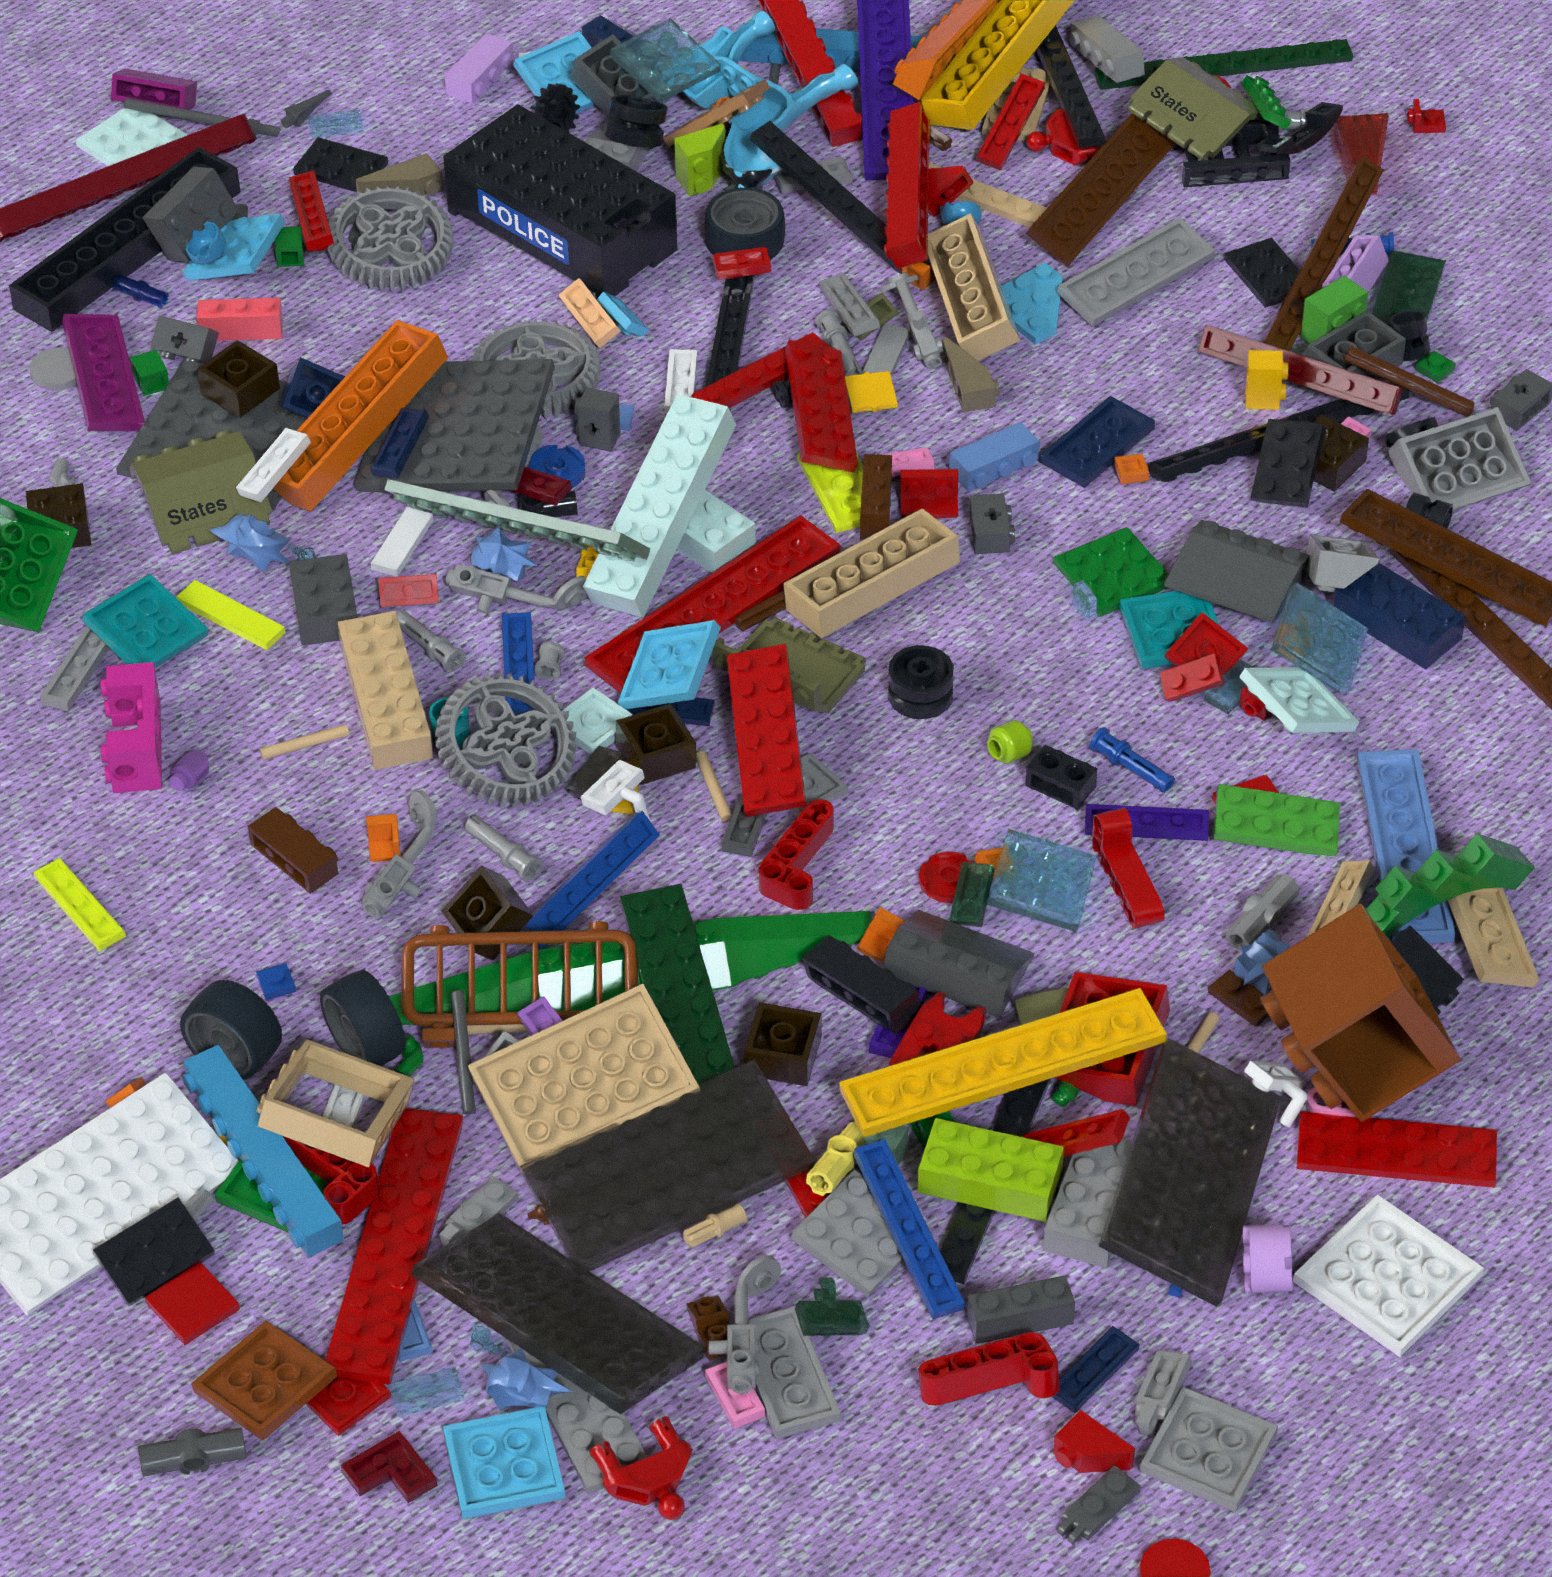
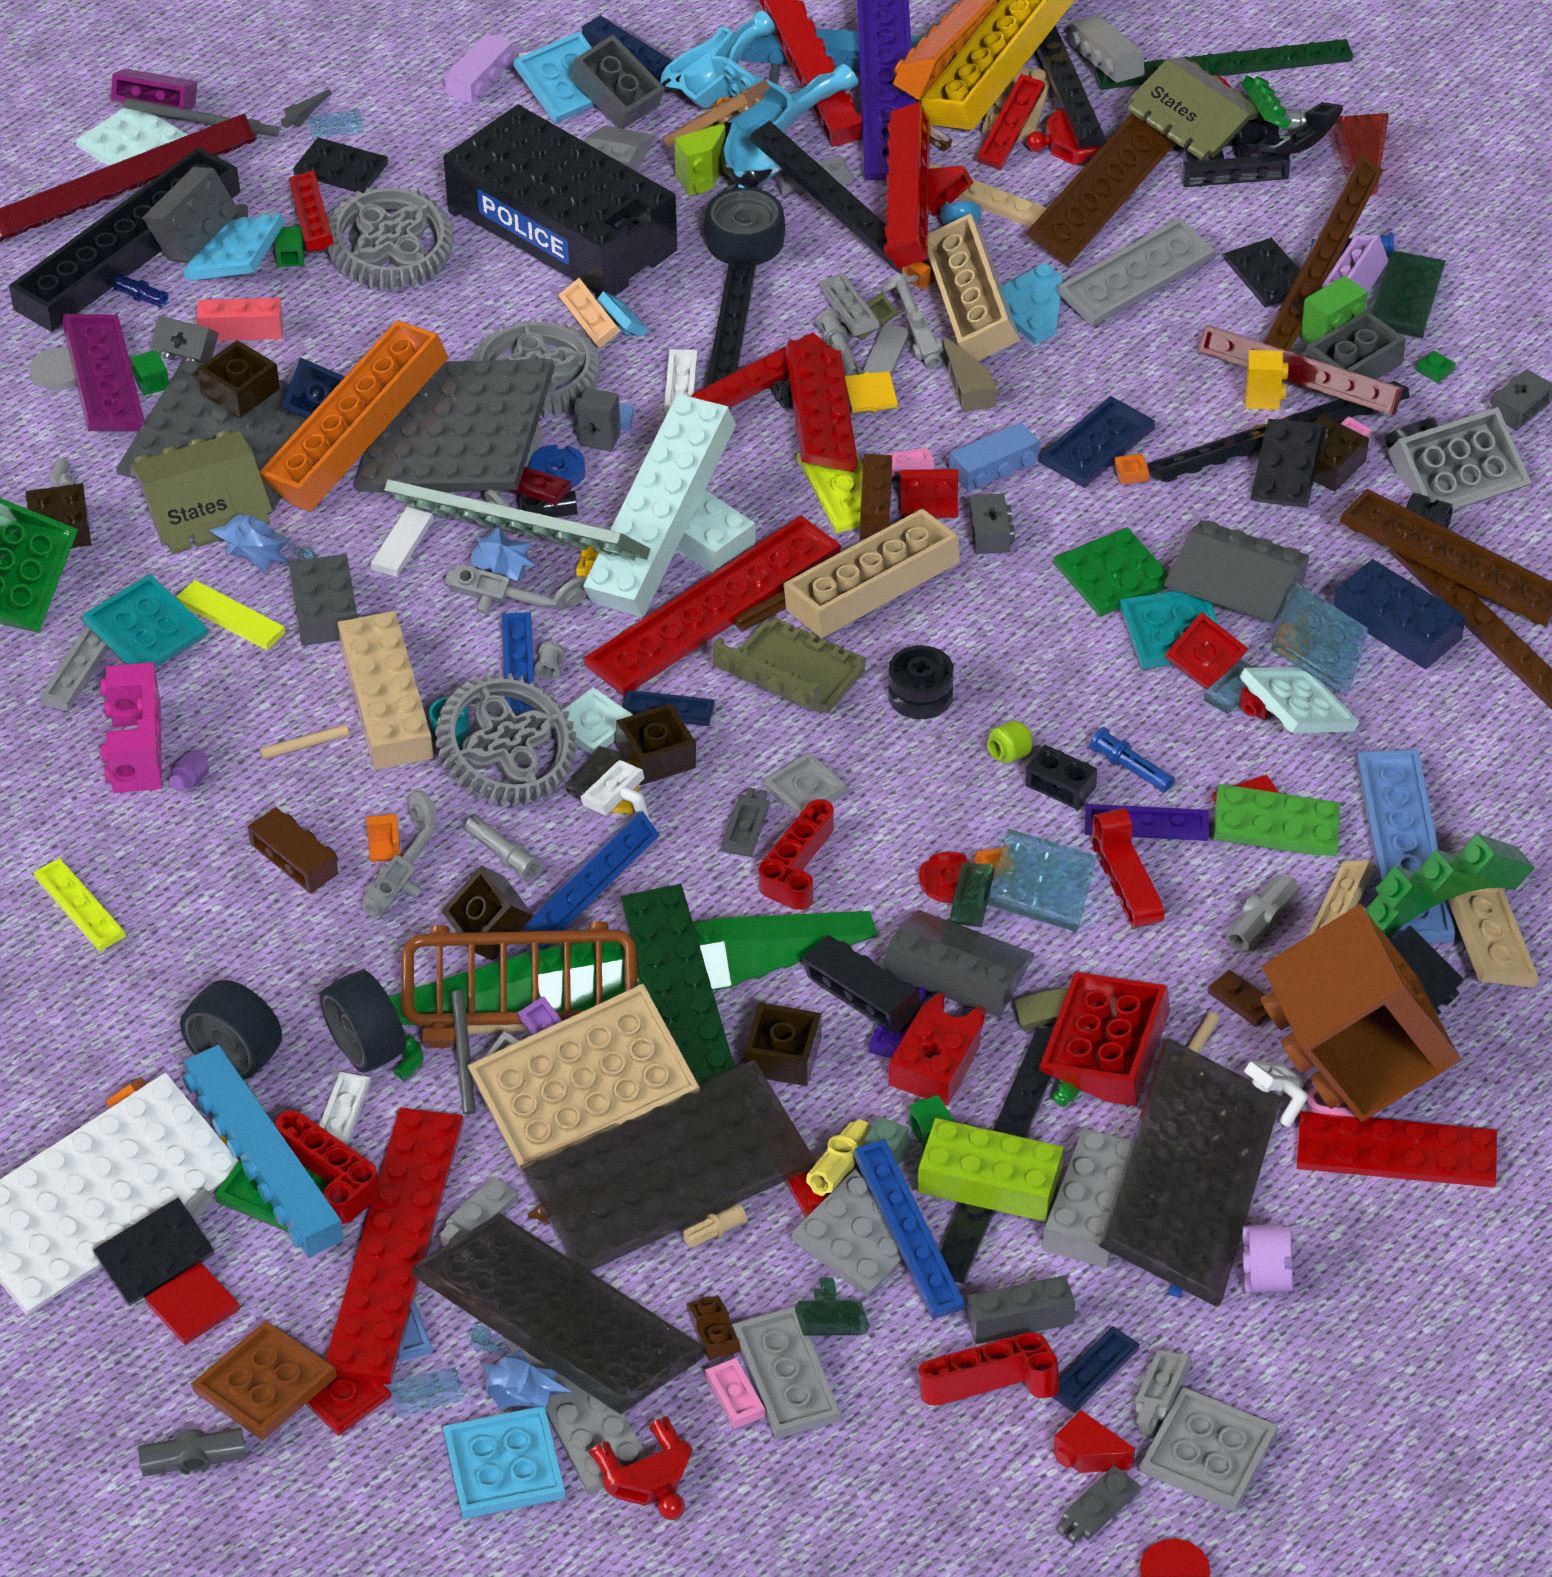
(206, 244): dark azure hair -> none
(273, 465): white plate -> none
(276, 981): blue plate -> none
(344, 1071): tan window -> none
(390, 1460): dark red plate -> none
(399, 442): dark blue tile -> none
(408, 590): plate -> none
(416, 173): dark tan slope -> none
(436, 647): light grey pin -> none
(557, 106): black gear -> none
(636, 121): black wheel -> none
(665, 60): clear light blue plate -> none
(669, 665): medium azure plate -> none
(713, 786): tan bar -> none
(741, 1342): light grey piece -> none
(742, 263): red plate -> none
(766, 730): red plate -> none
(879, 934): orange panel -> none
(1002, 1062): yellow plate -> none
(1084, 601): clear light blue tile -> none
(1085, 1133): red plate -> none
(1192, 678): plate -> none
(1249, 964): medium blue hair -> none
(1338, 561): light grey slope -> none
(1388, 1275): white plate -> none
(1409, 381): reddish brown axle -> none
(1413, 327): black wheel -> none
(1426, 120): red bracket -> none

